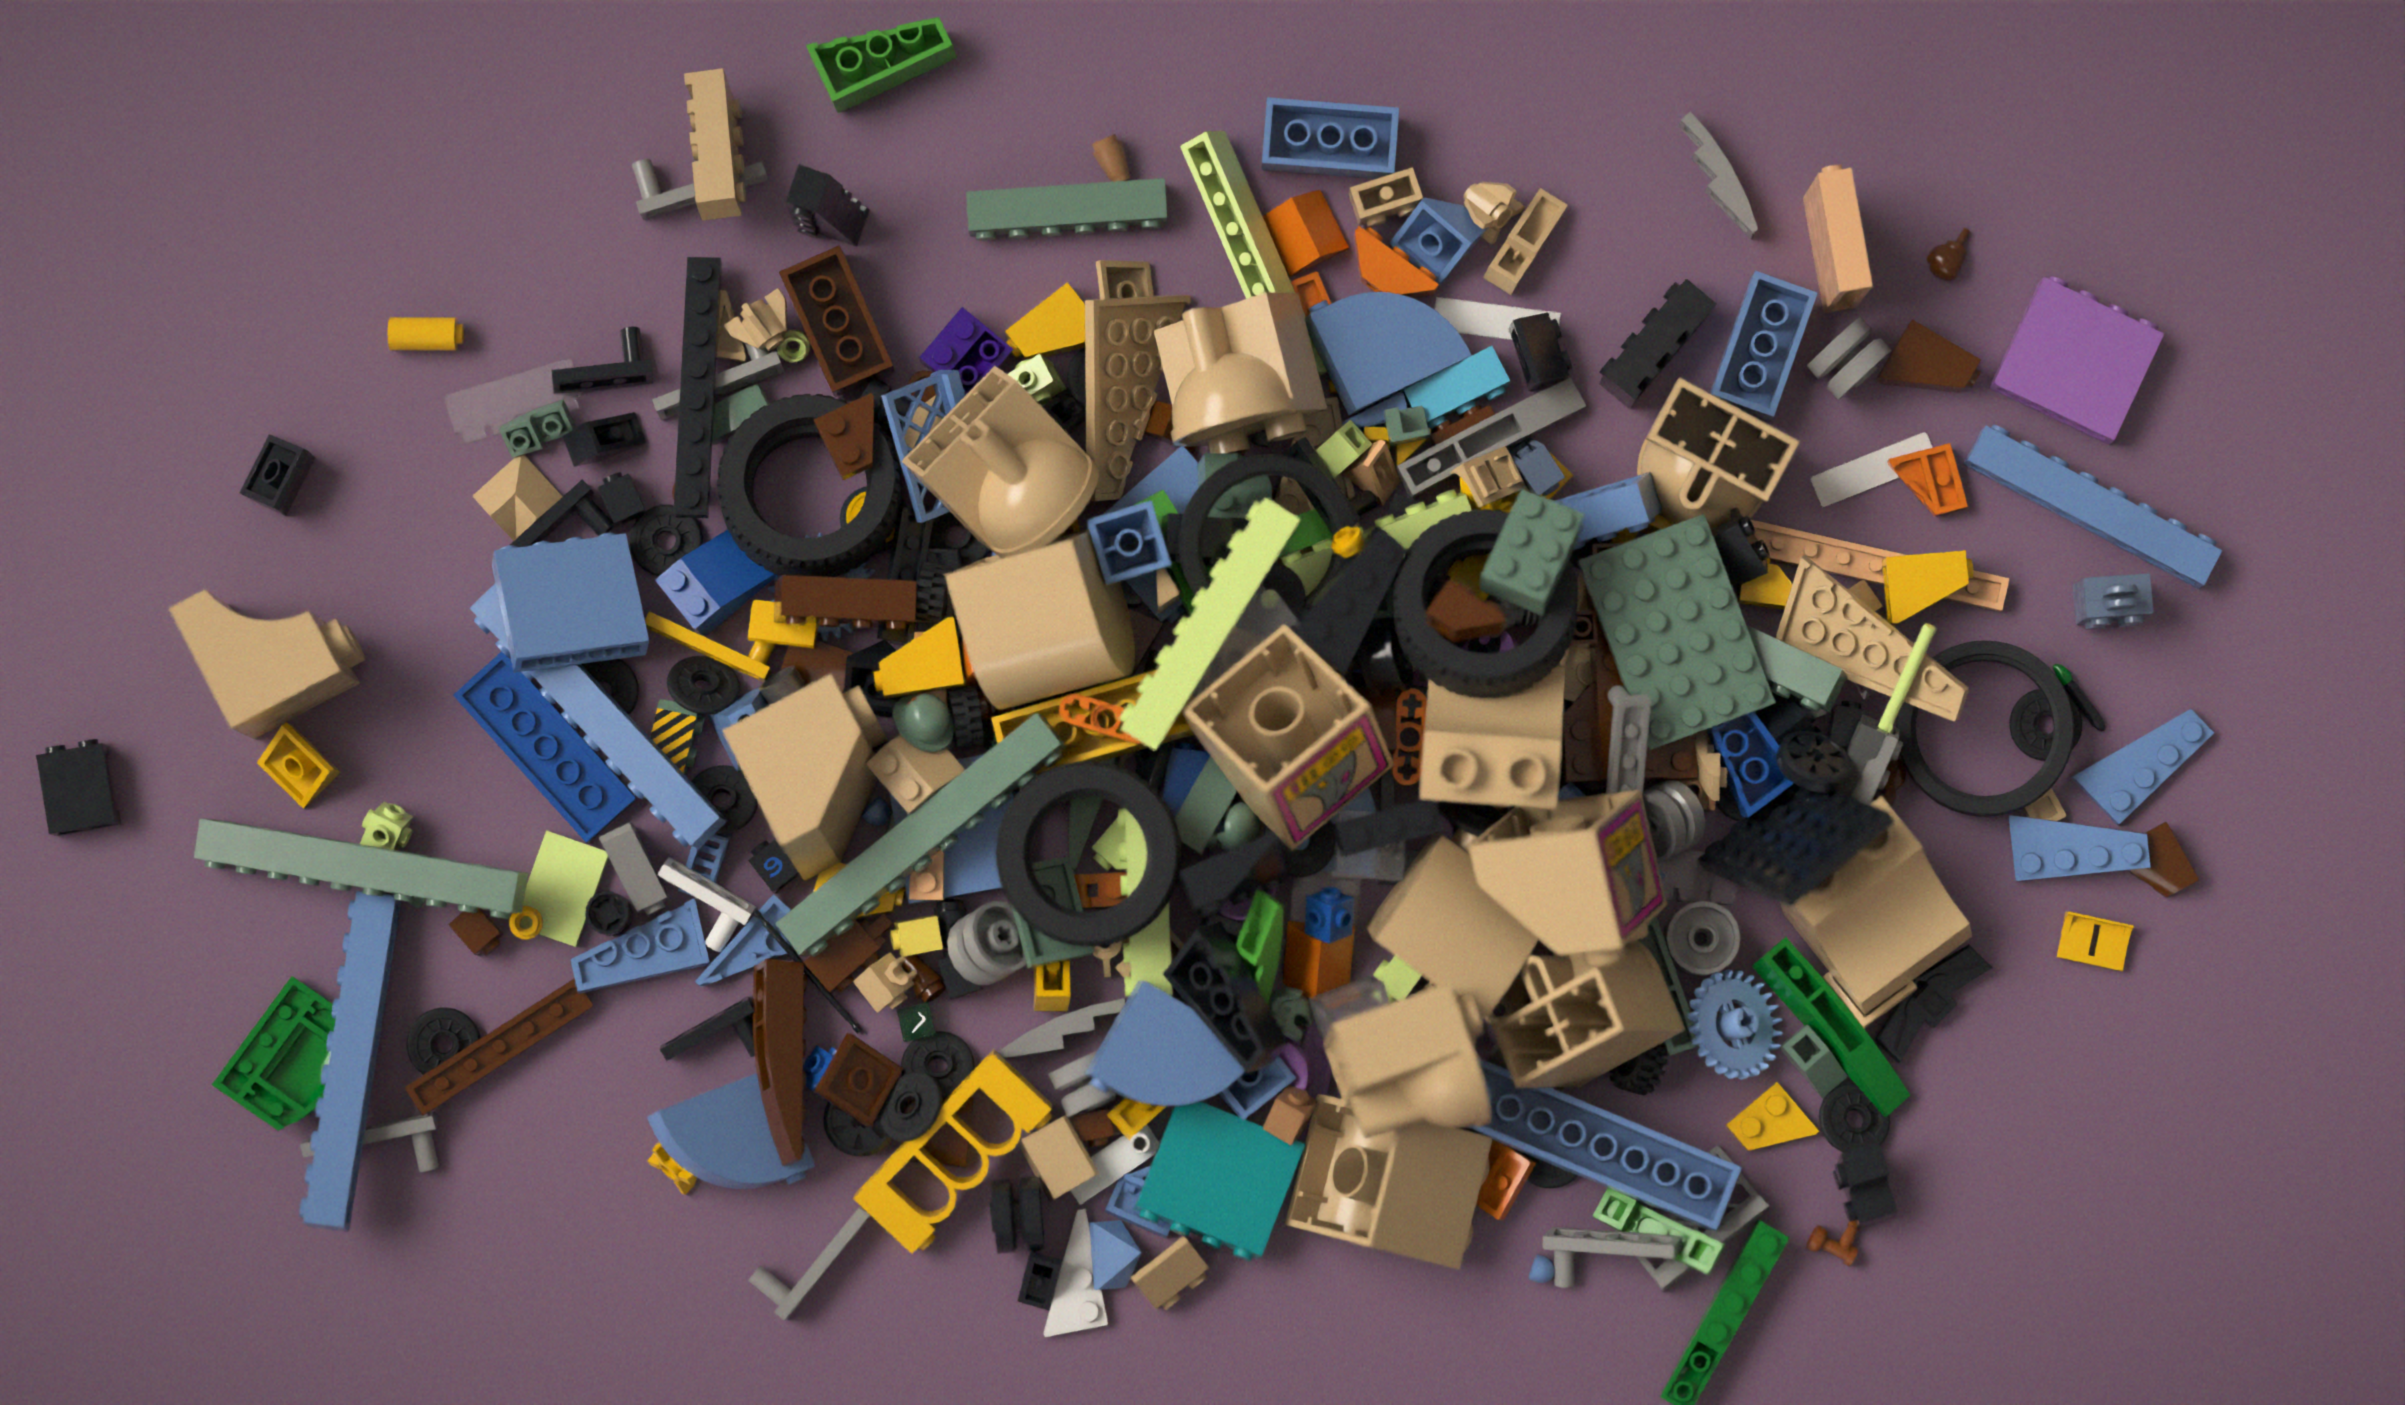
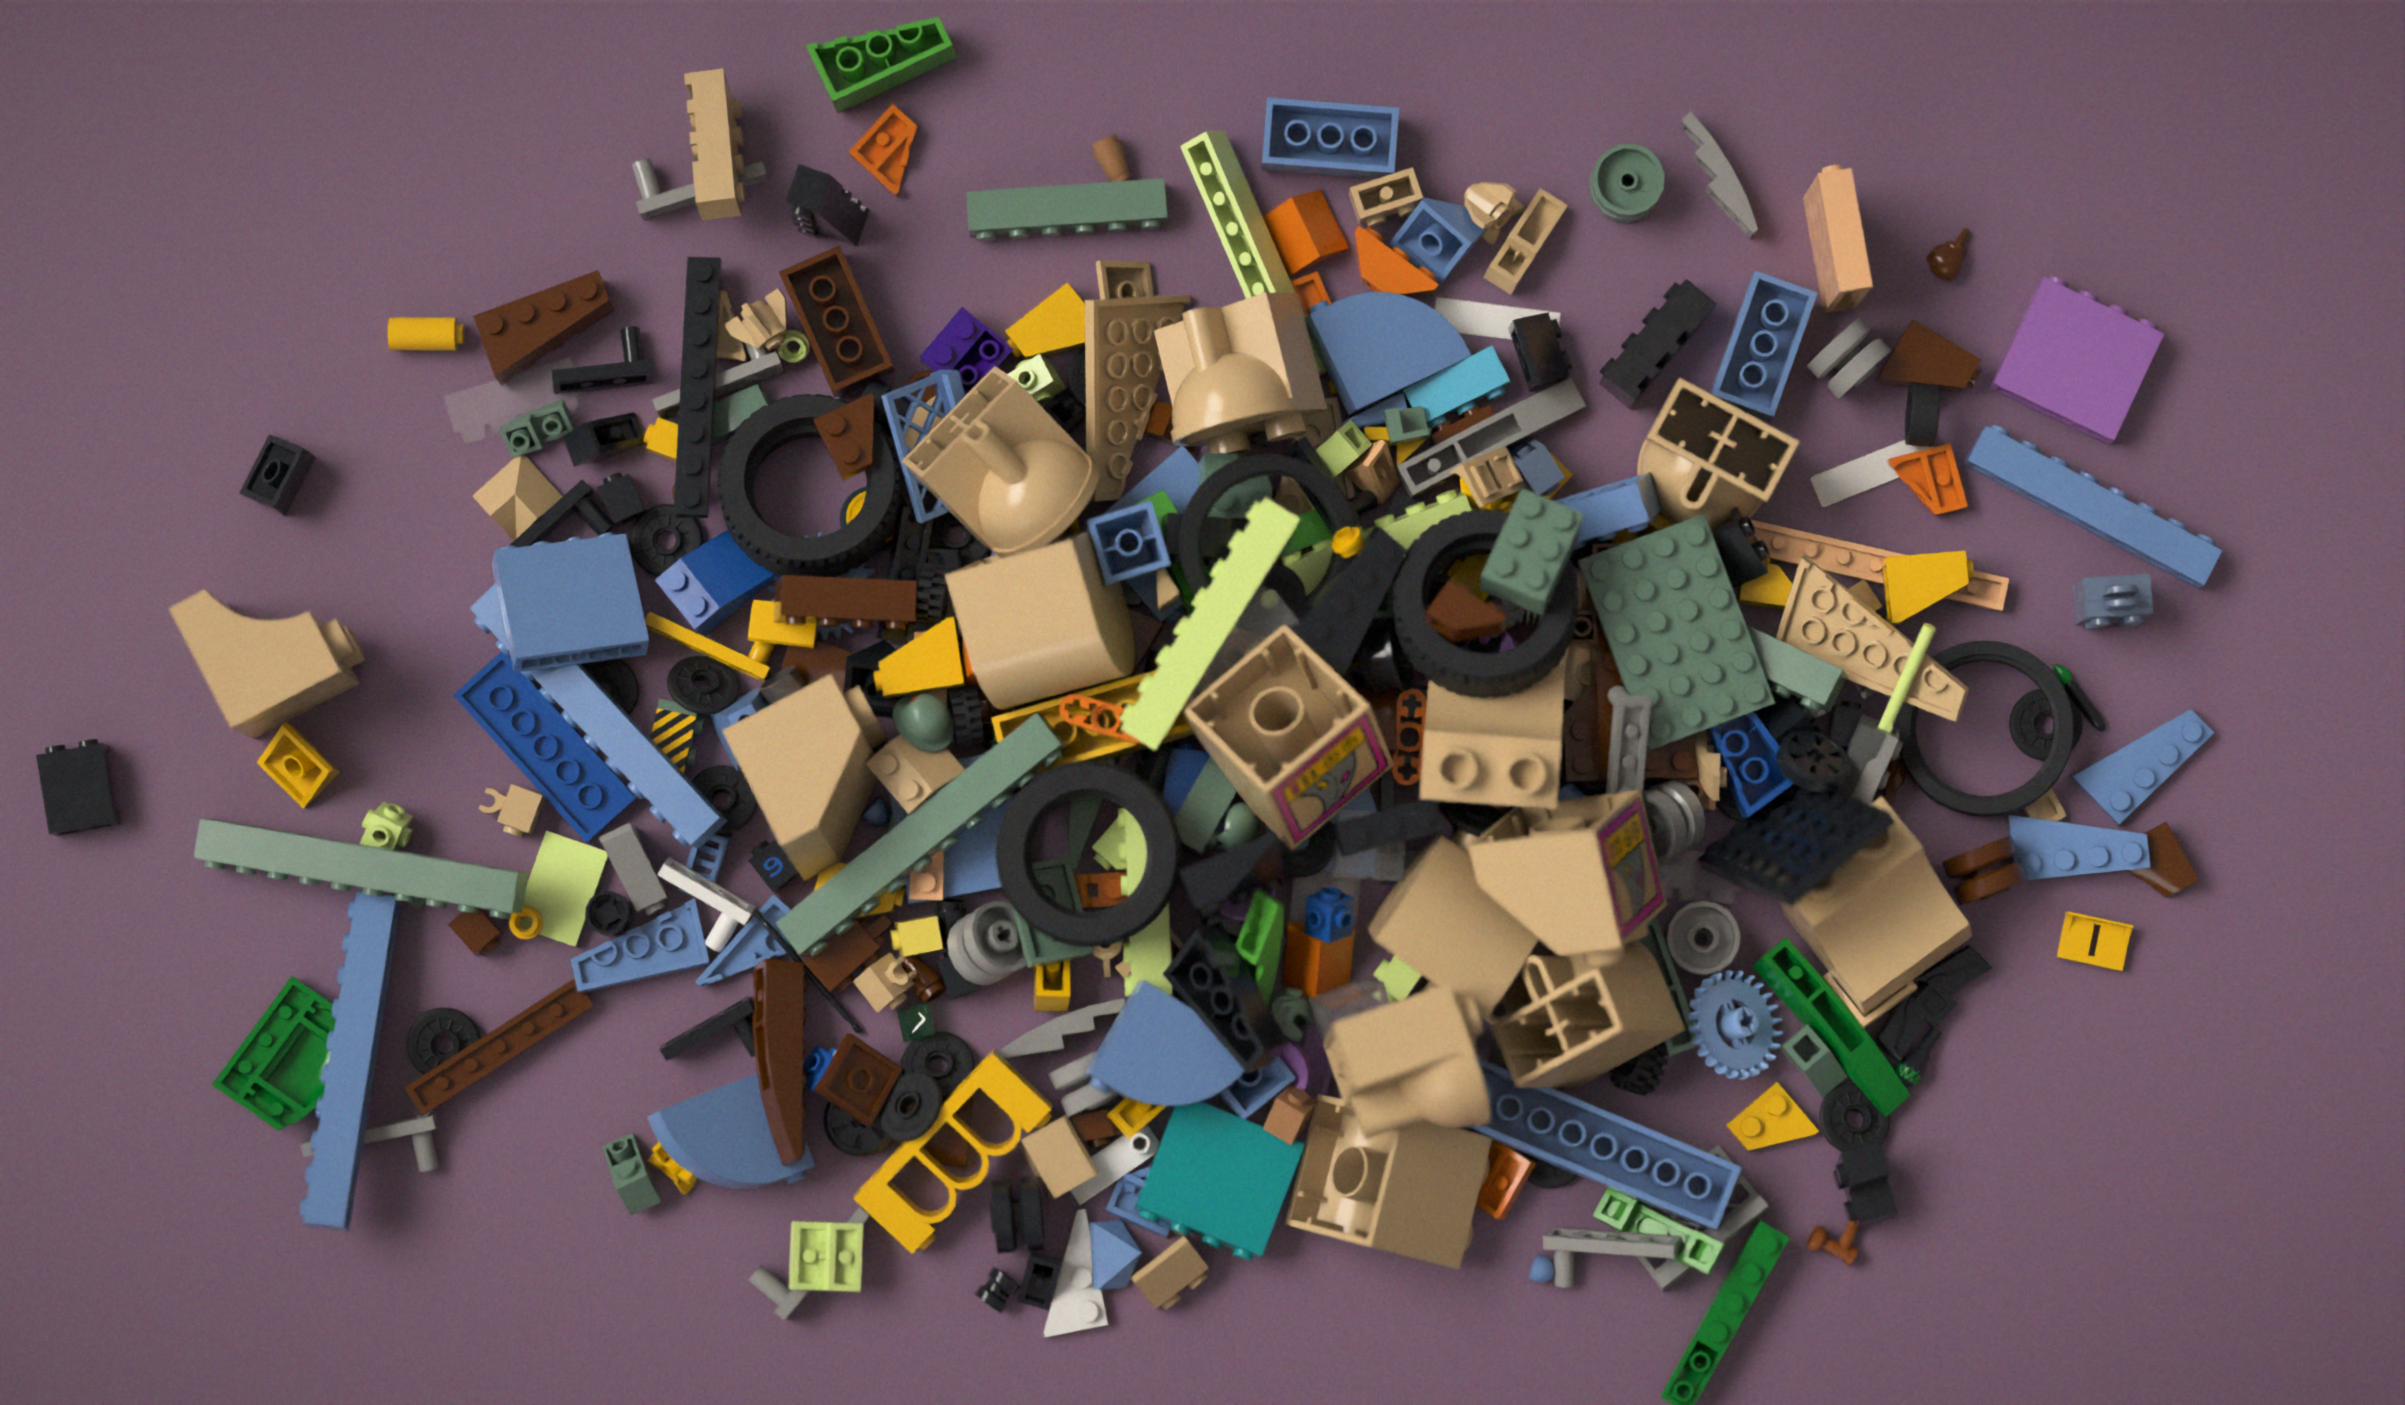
(518, 809): none -> tan brick
(540, 322): none -> reddish brown wedge
(631, 1174): none -> sand green slope
(662, 439): none -> yellow brick
(825, 1256): none -> yellowish green slope
(886, 148): none -> orange wing
(997, 1289): none -> black wheel
(1623, 202): none -> sand green wheel
(1913, 1066): none -> black piece
(1921, 415): none -> black tyre
(1985, 871): none -> reddish brown wheel

